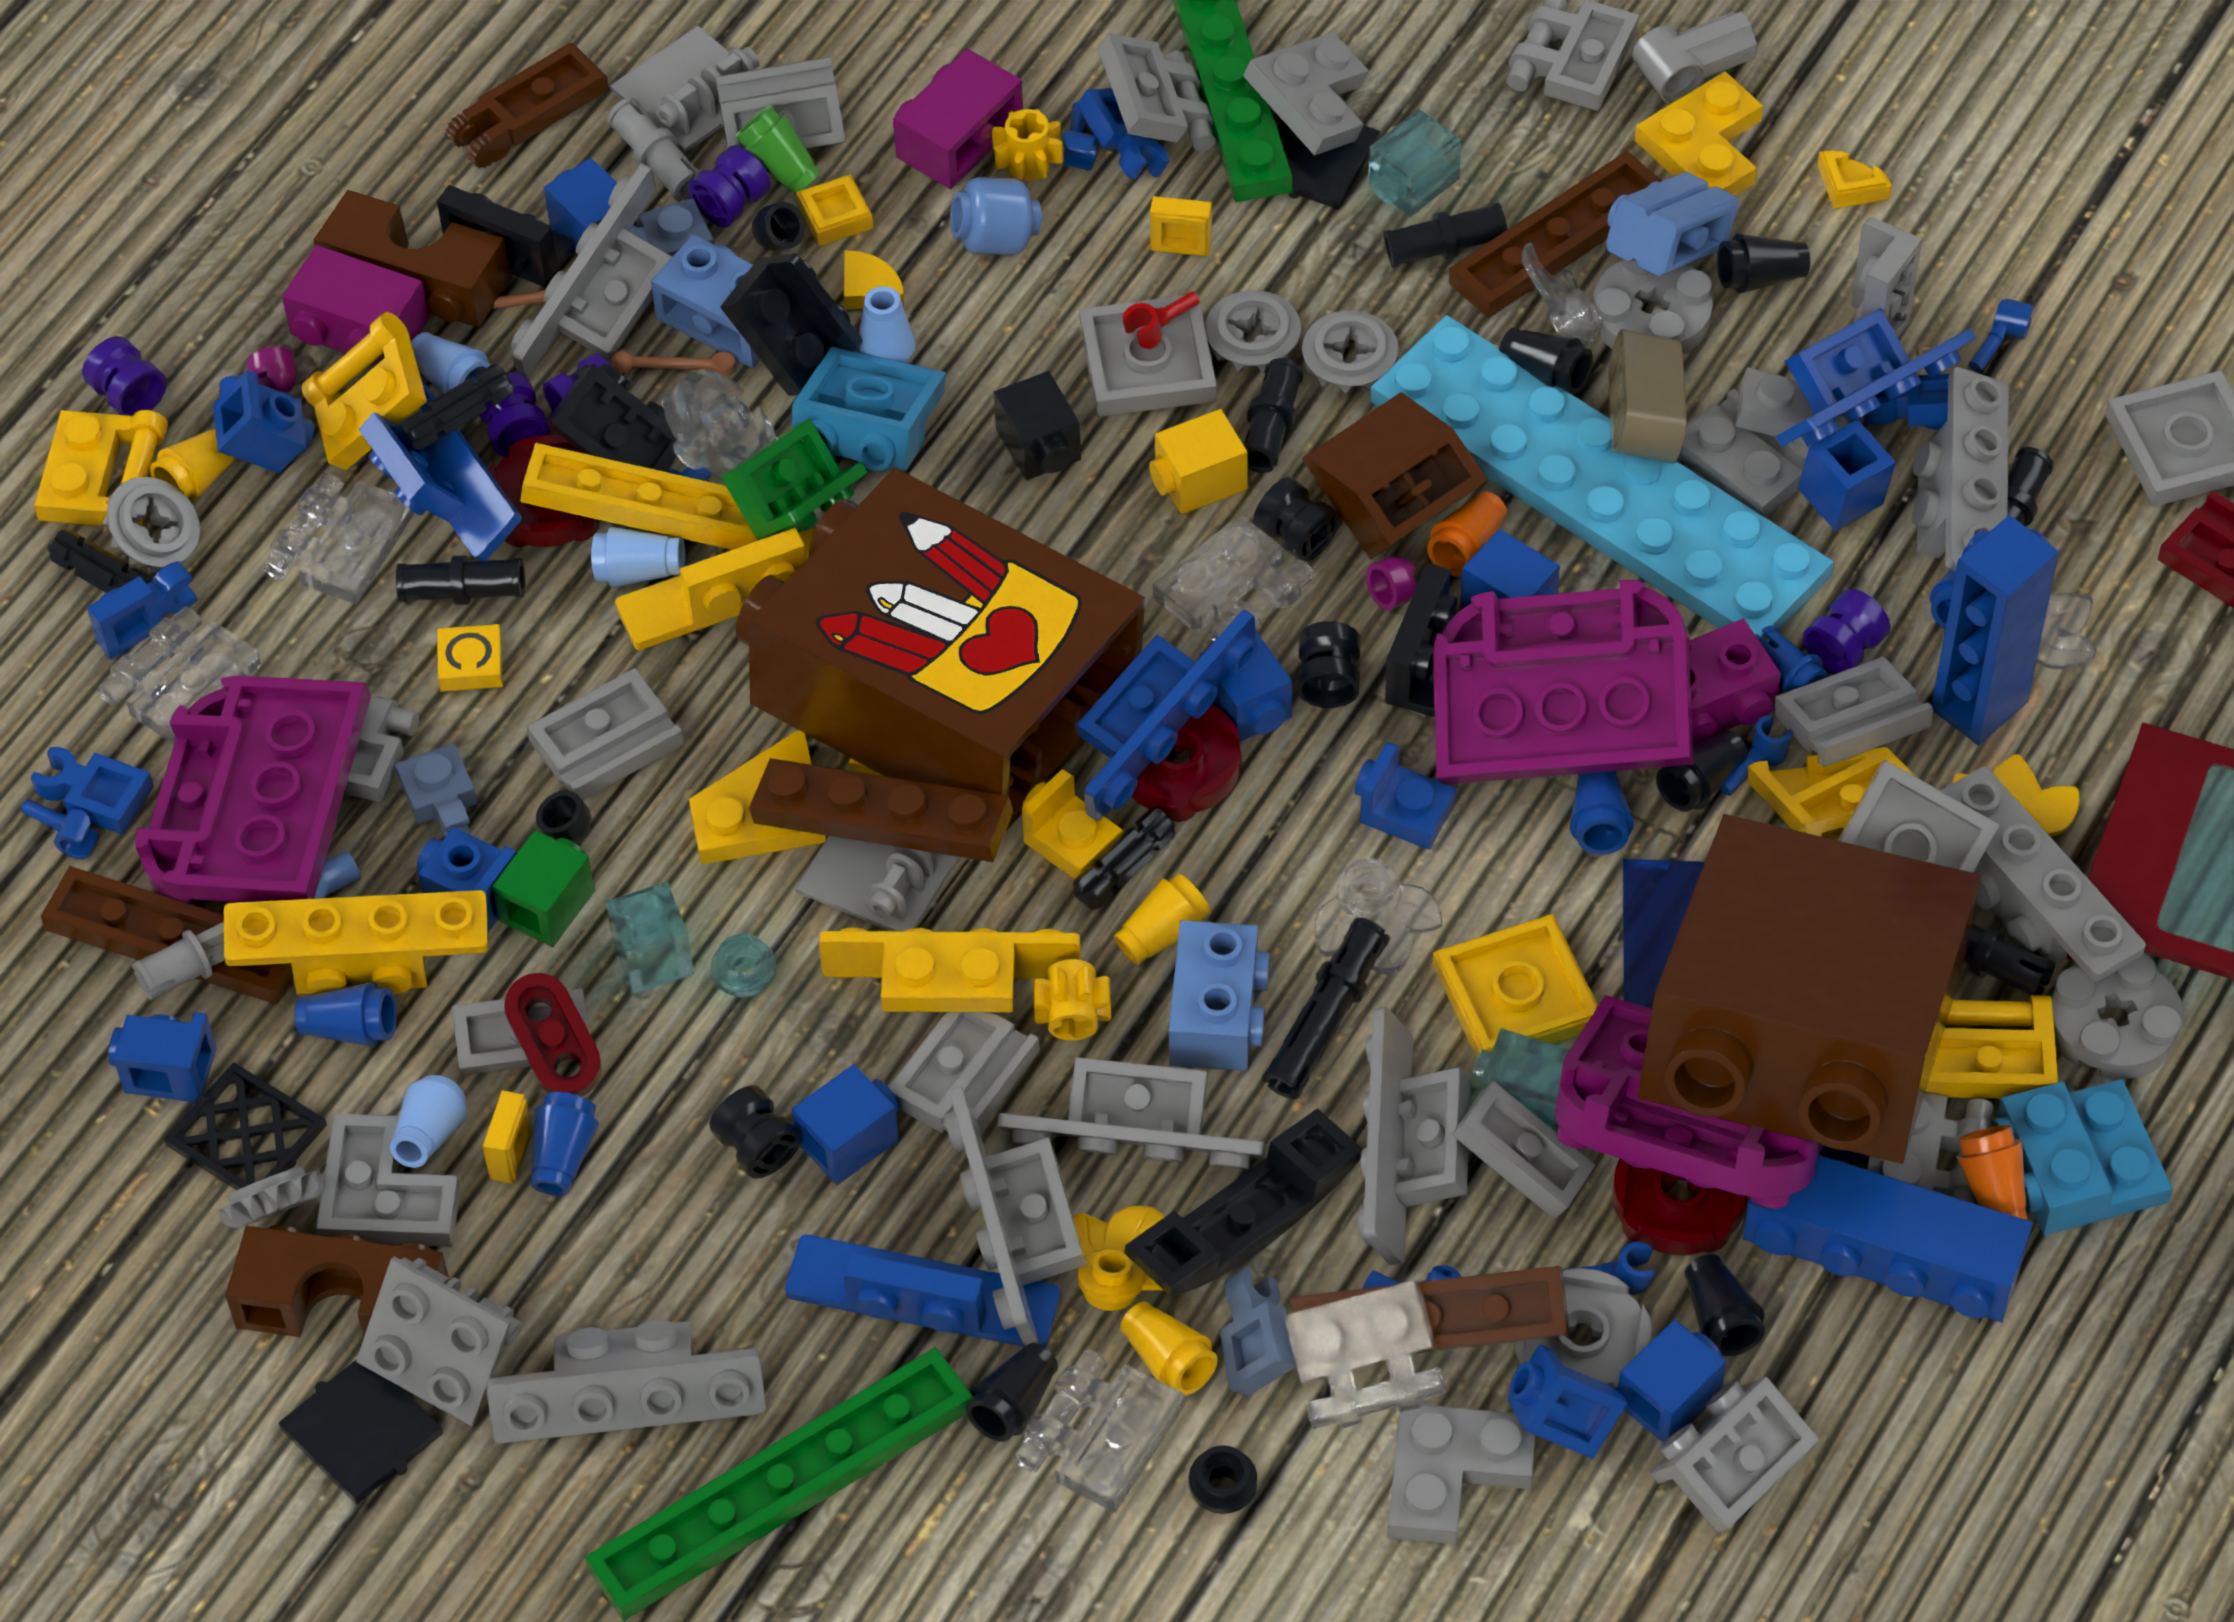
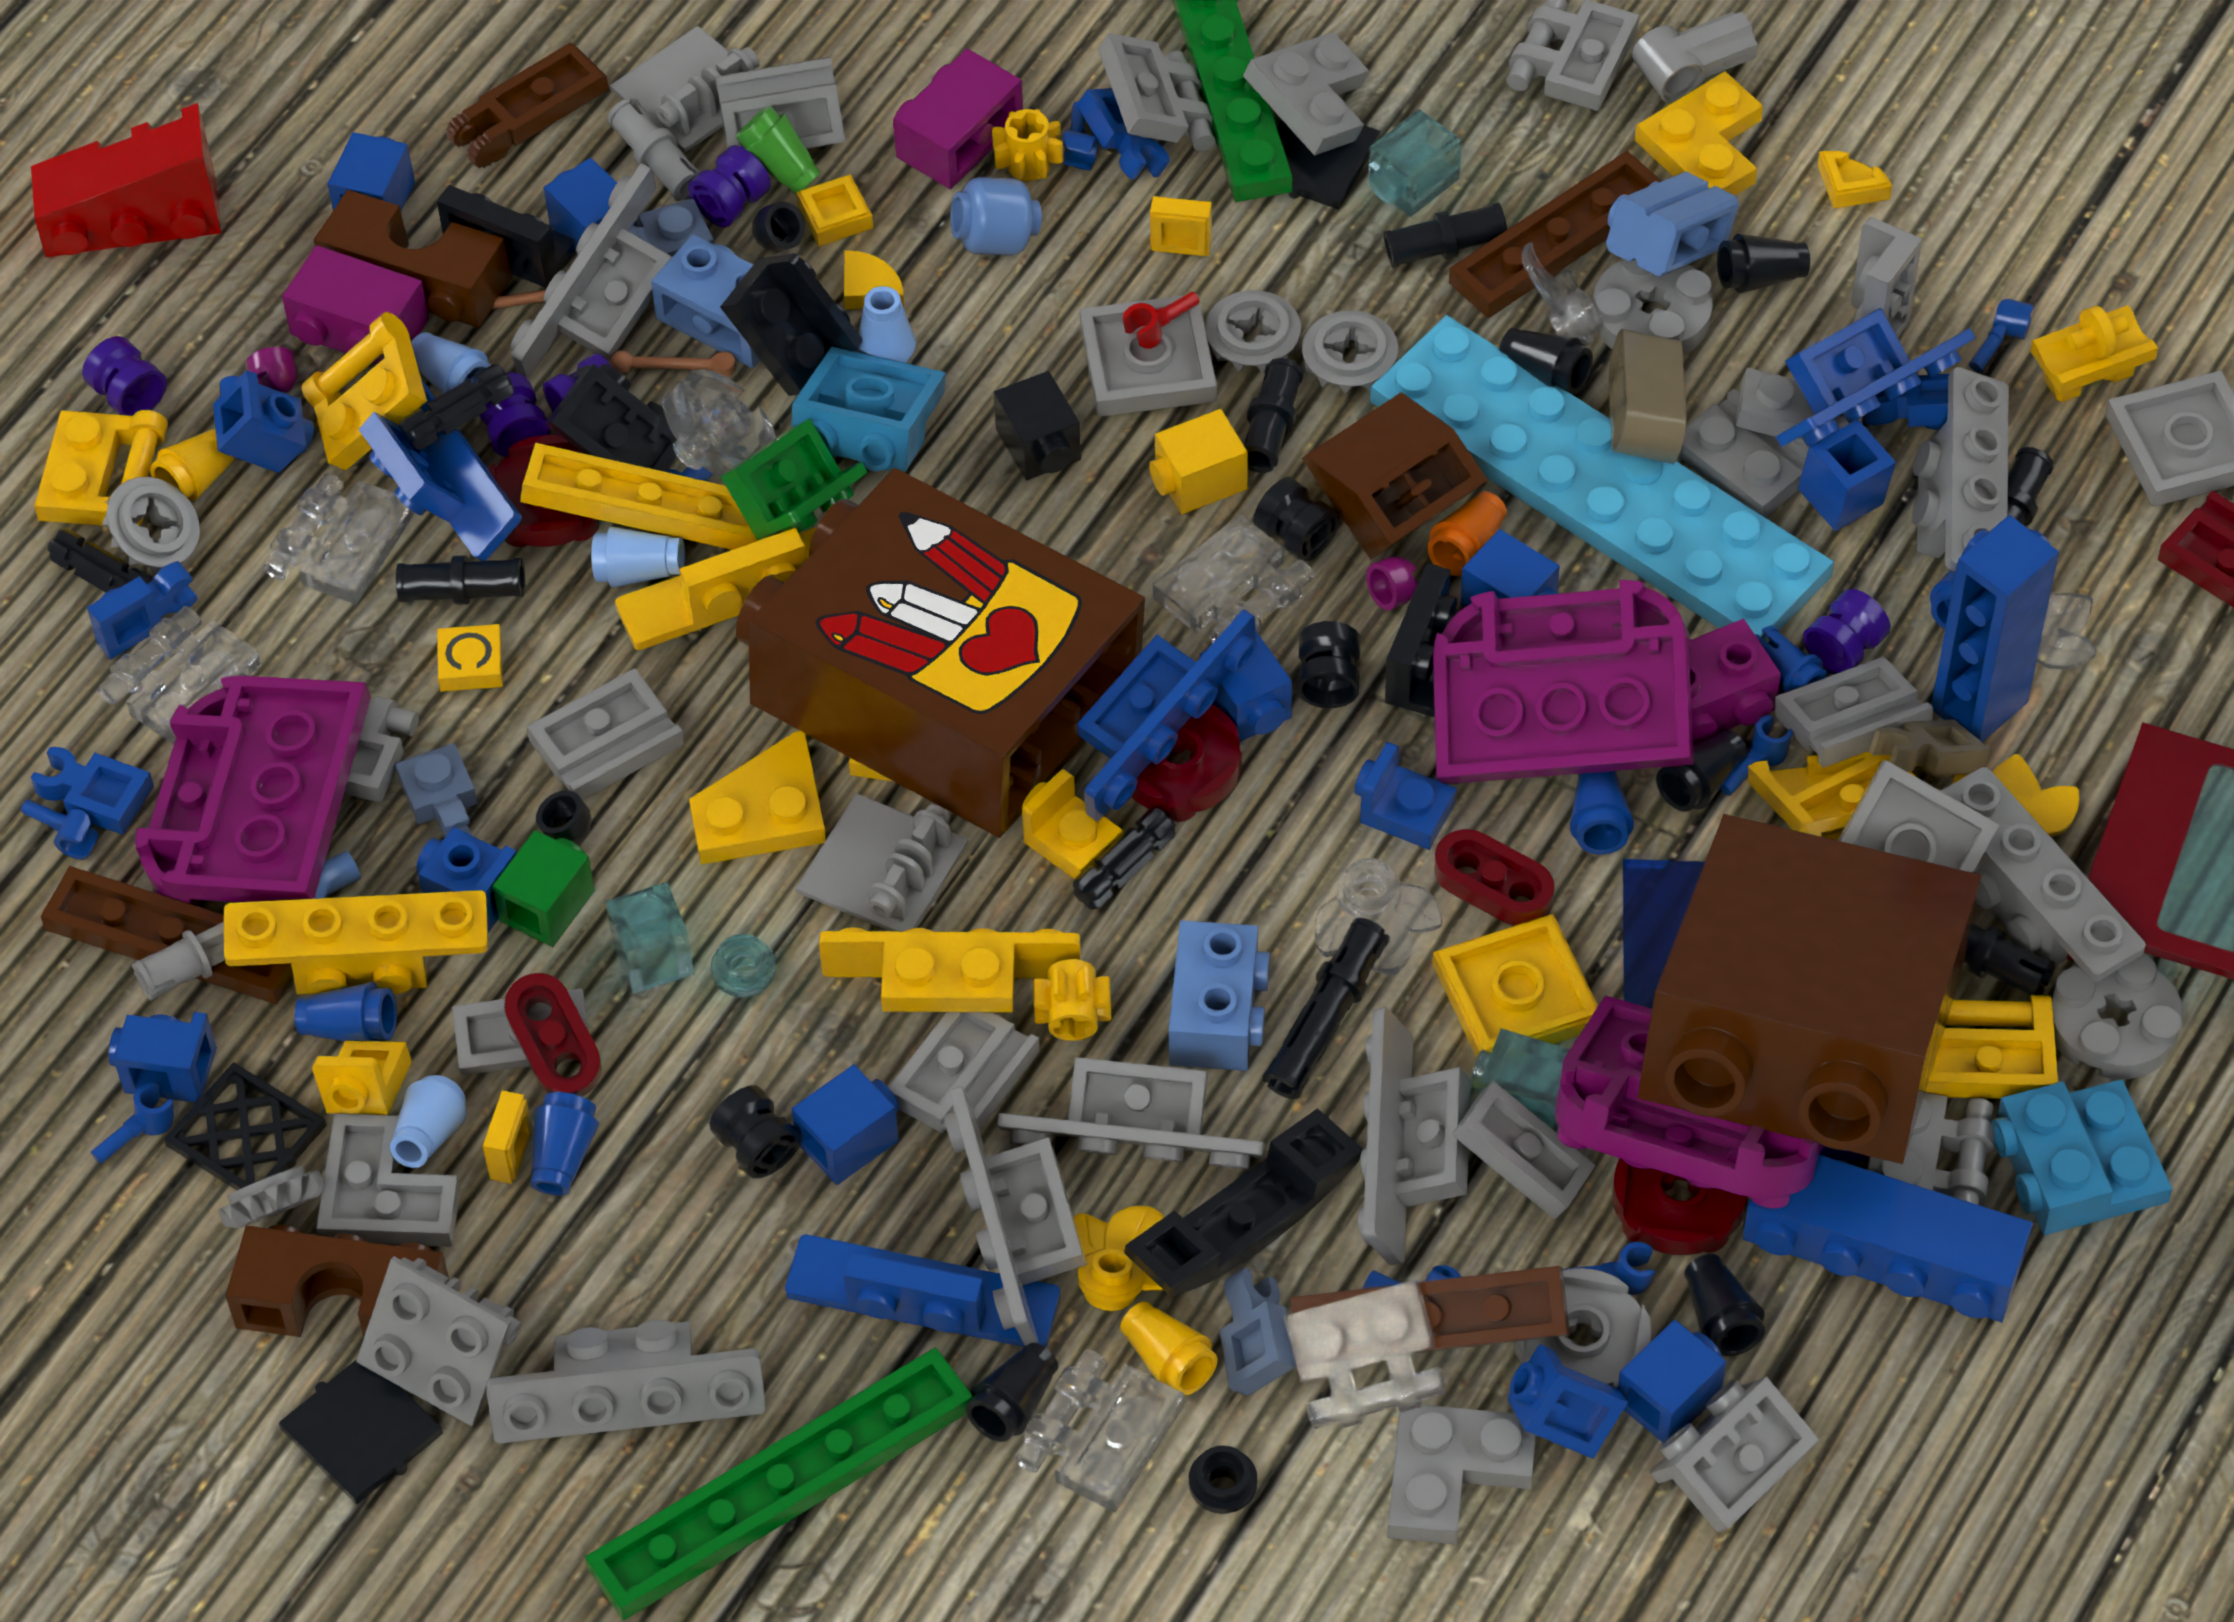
(129, 192): none -> red wedge
(145, 1119): none -> blue hand
(362, 1077): none -> yellow bracket
(373, 168): none -> blue brick
(881, 810): reddish brown plate -> none
(1158, 918): yellow cone -> none
(1498, 877): none -> dark red plate
(1933, 745): none -> dark tan plate
(1995, 1169): orange cone -> none
(2092, 350): none -> yellow hips

